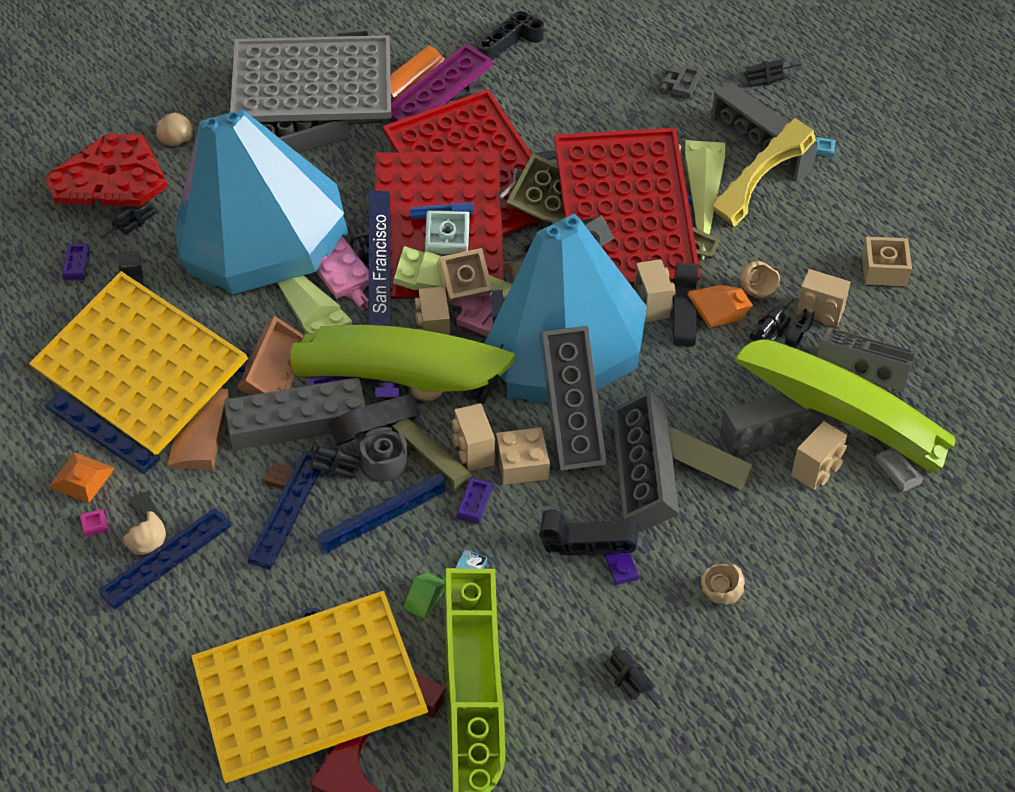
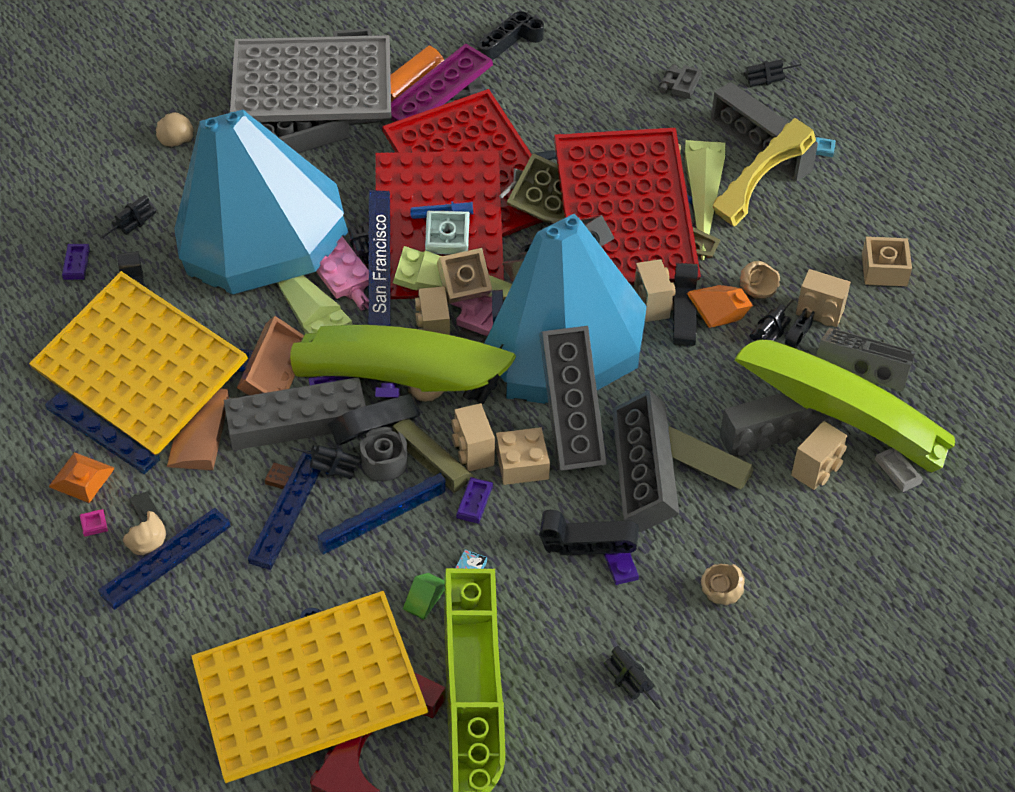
(110, 170): red plate -> none

